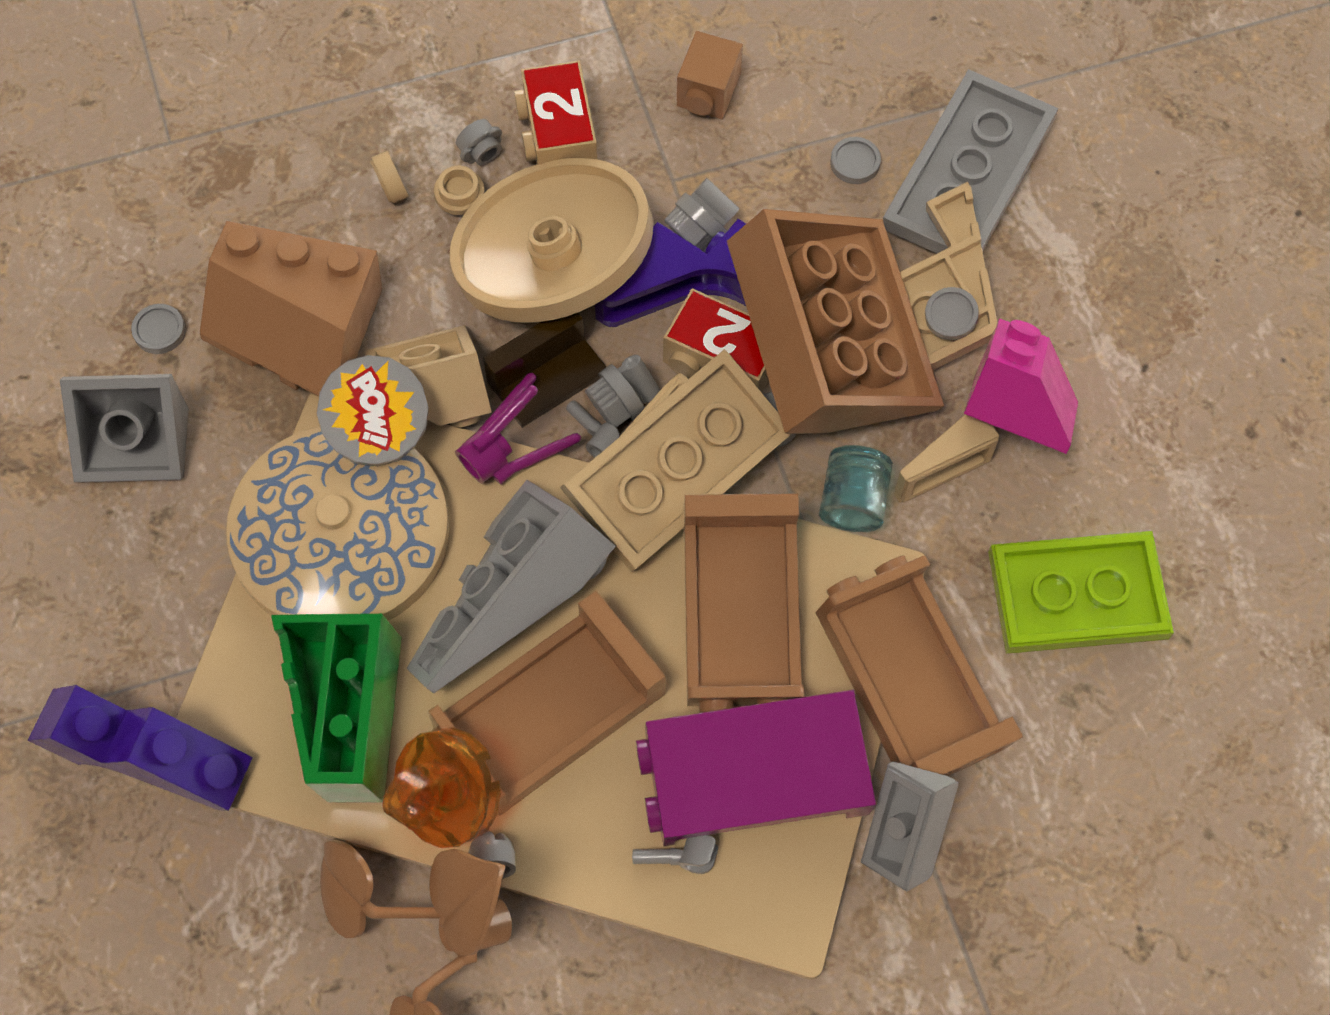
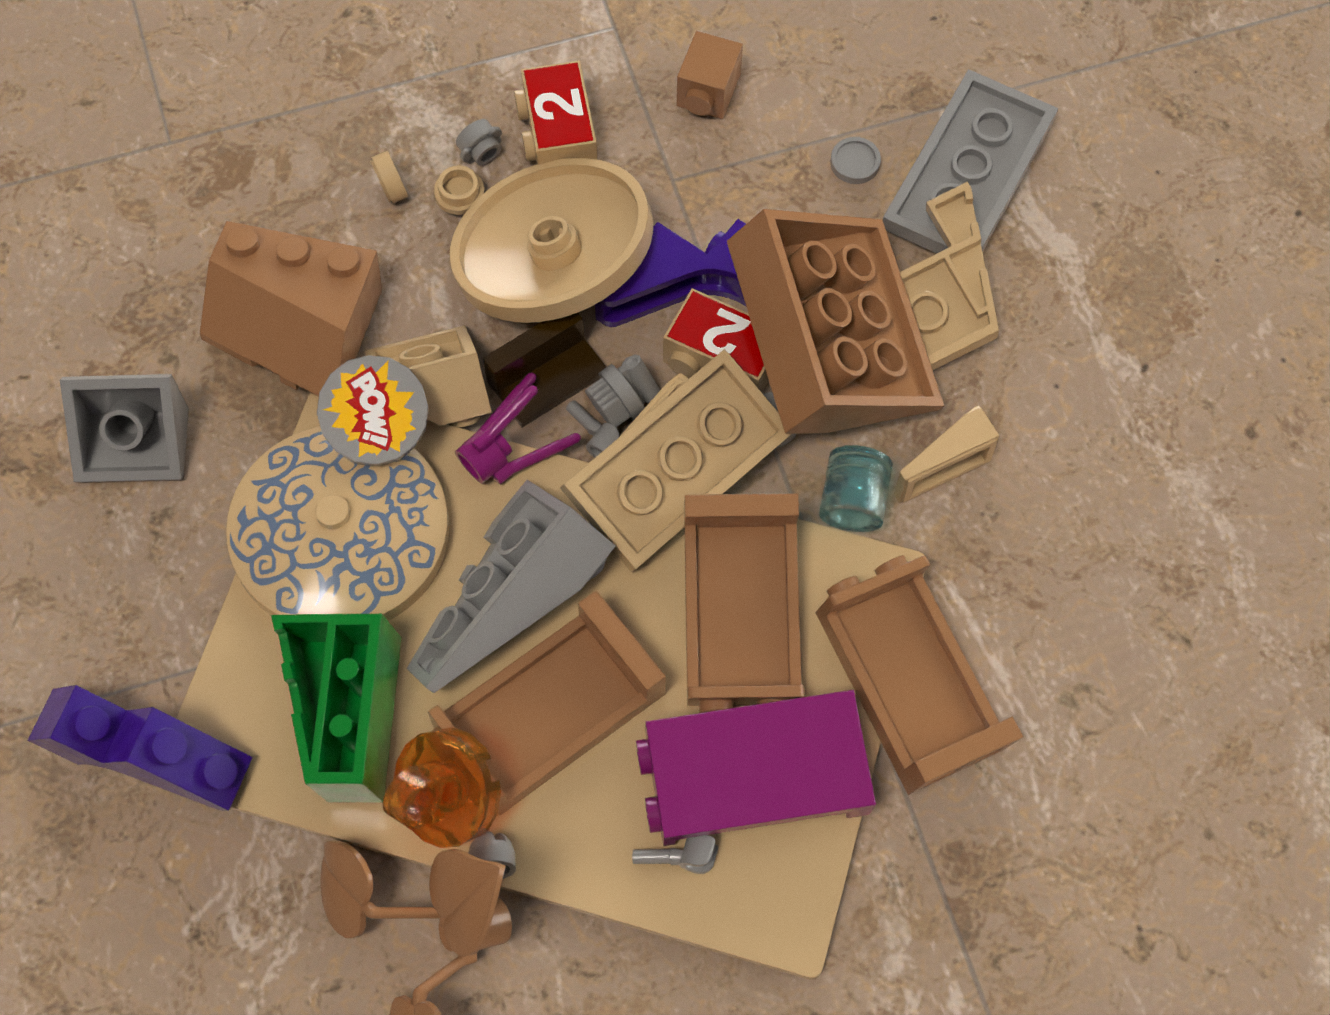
(158, 328): light grey piece -> none
(701, 214): light grey piece -> none
(909, 824): light grey slope -> none
(951, 313): light grey piece -> none
(1024, 387): dark pink slope -> none
(1080, 592): lime tile -> none

